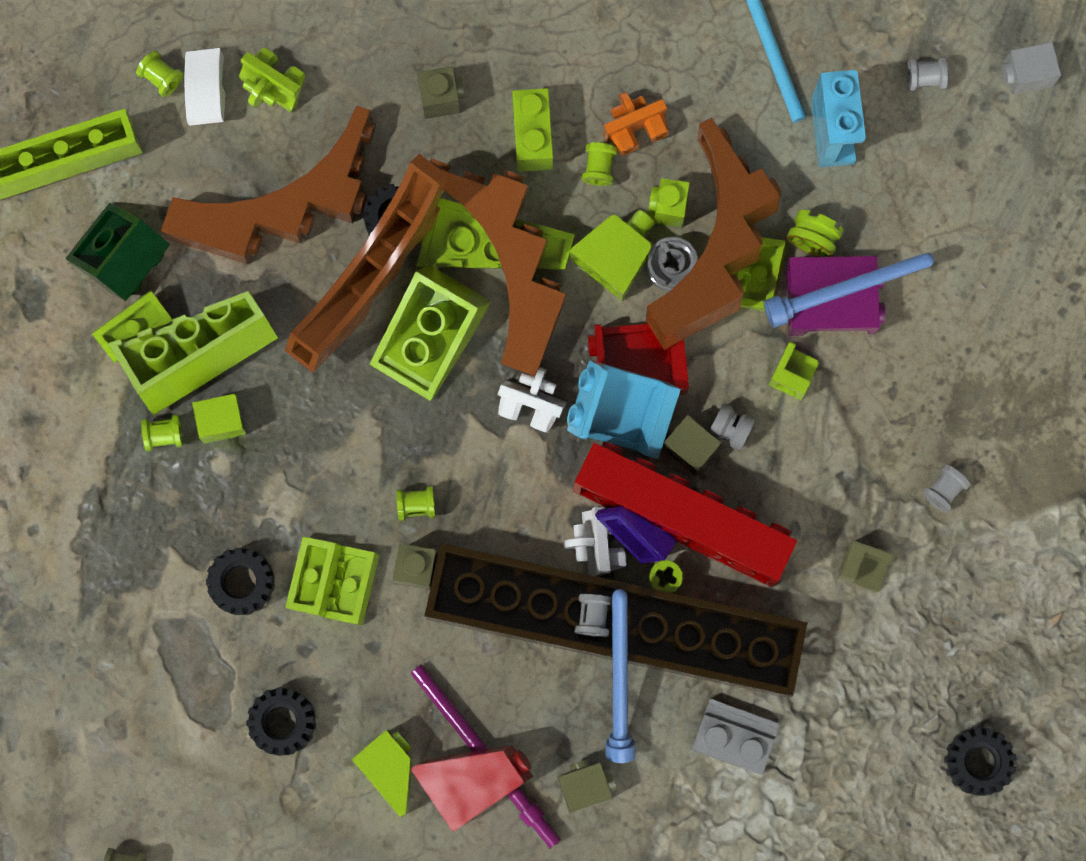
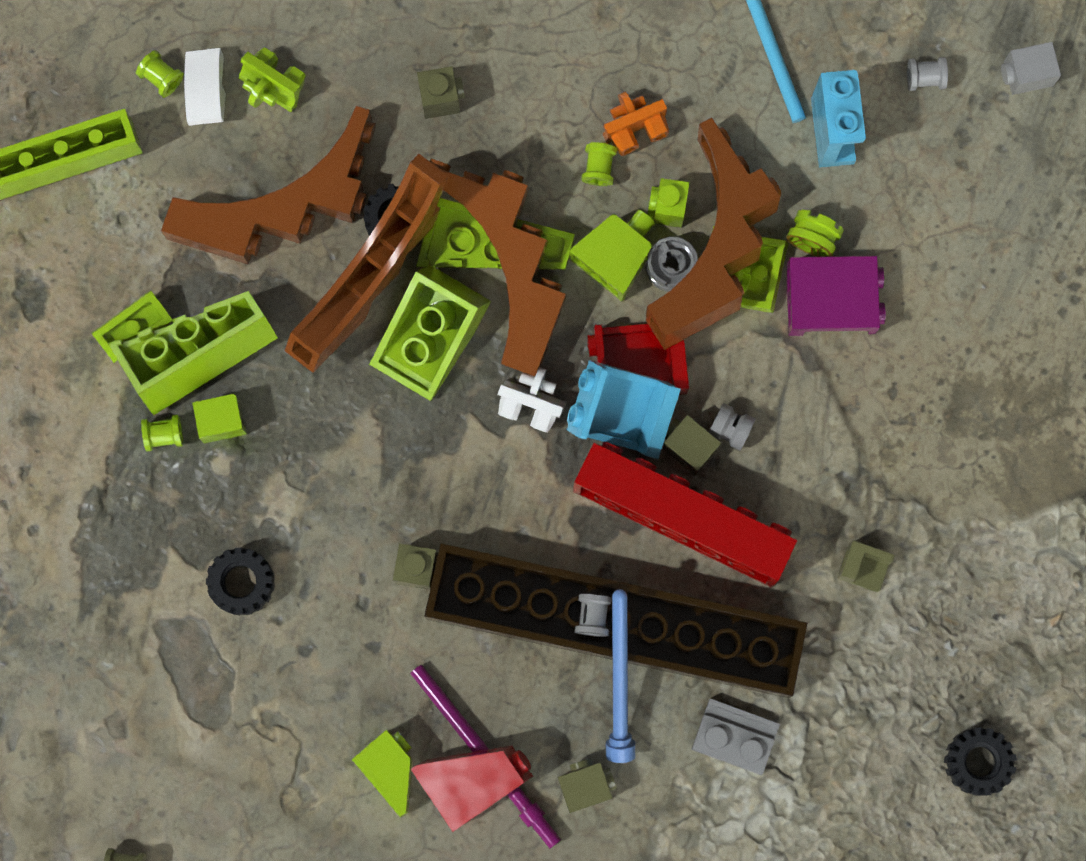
(118, 251): dark green slope -> none
(259, 716): black tyre -> none
(332, 581): lime slope -> none
(416, 503): lime bush -> none
(532, 130): lime brick -> none
(592, 546): white hips -> none
(636, 534): dark purple slope -> none
(676, 575): lime bush -> none
(780, 310): medium blue piece -> none
(794, 372): lime panel -> none
(946, 488): light grey bush -> none

